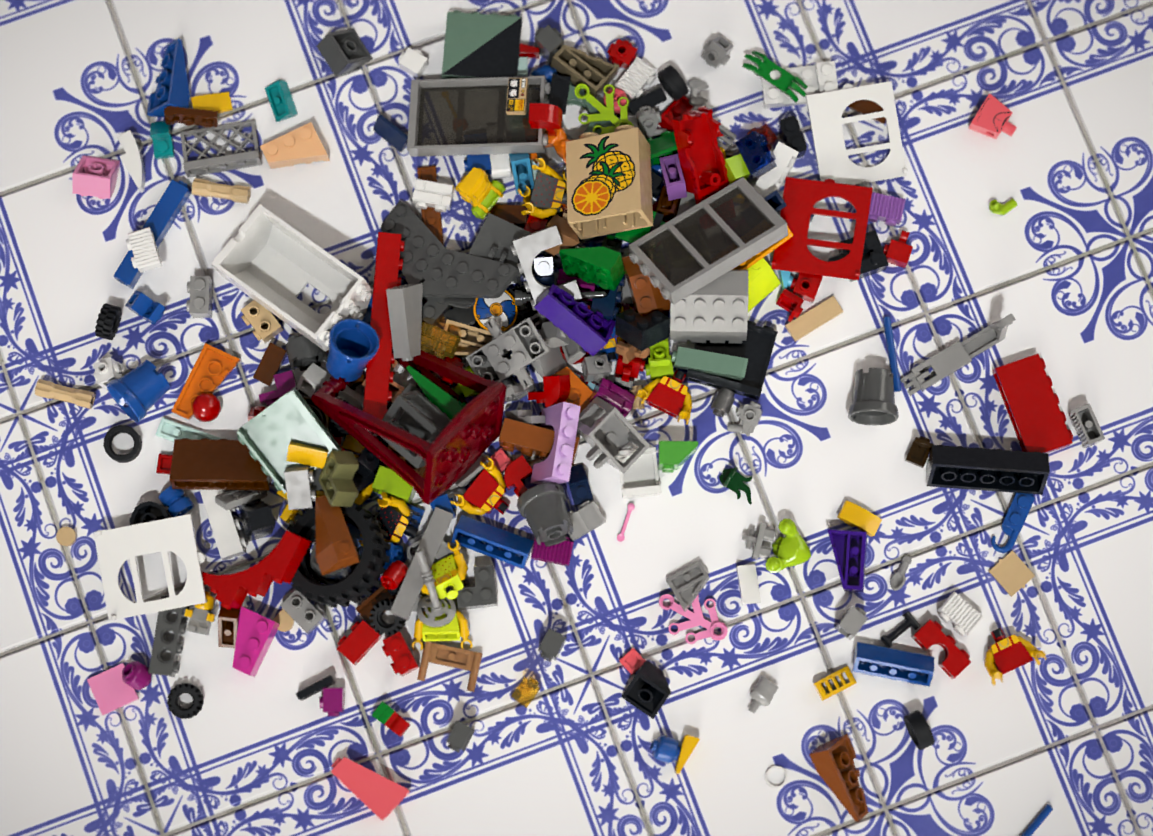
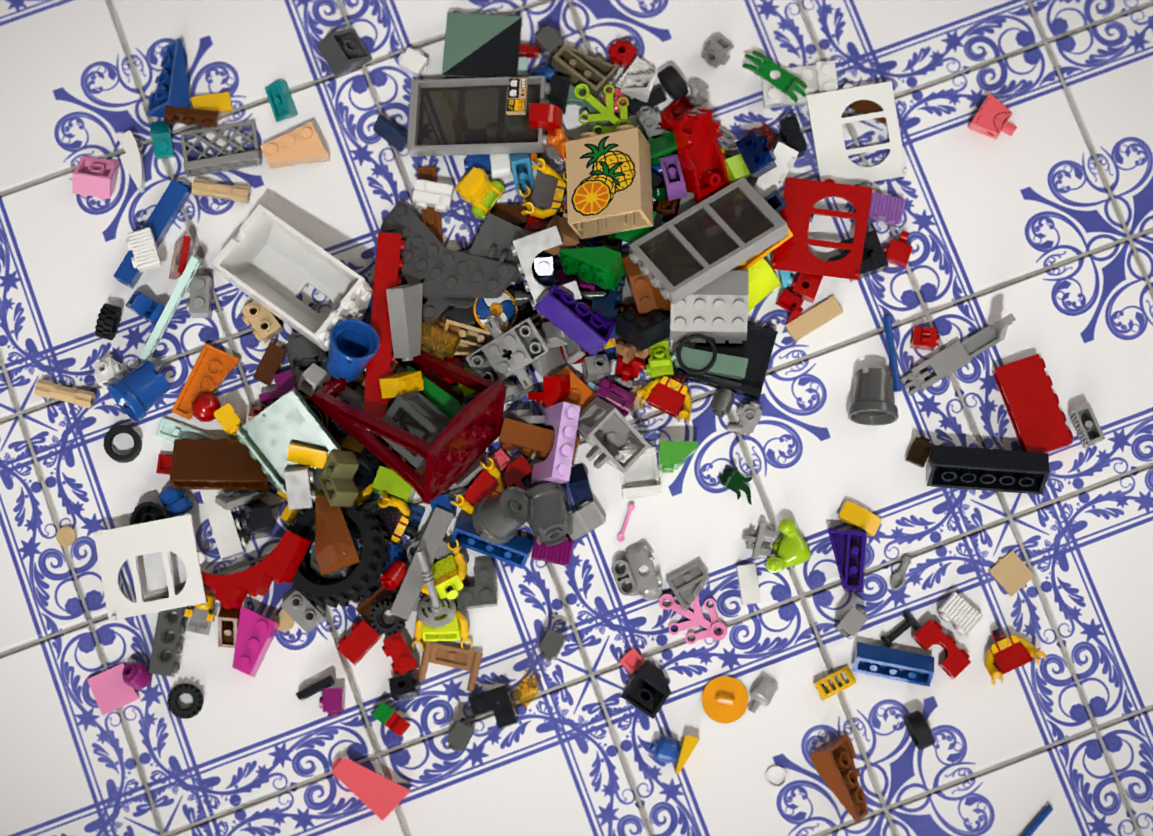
(170, 308): none -> light aqua tile
(180, 257): none -> red tile
(228, 420): none -> yellow brick
(401, 383): none -> yellow brick
(404, 687): none -> black brick
(496, 701): none -> black brick
(502, 515): none -> dark grey piece
(635, 557): none -> light grey piece
(638, 86): none -> white slope
(659, 193): none -> dark green hinge
(711, 363): none -> black tyre
(725, 699): none -> light orange shield
(924, 338): none -> red brick
(1002, 209): lime arm -> none
(1014, 520): blue plate -> none

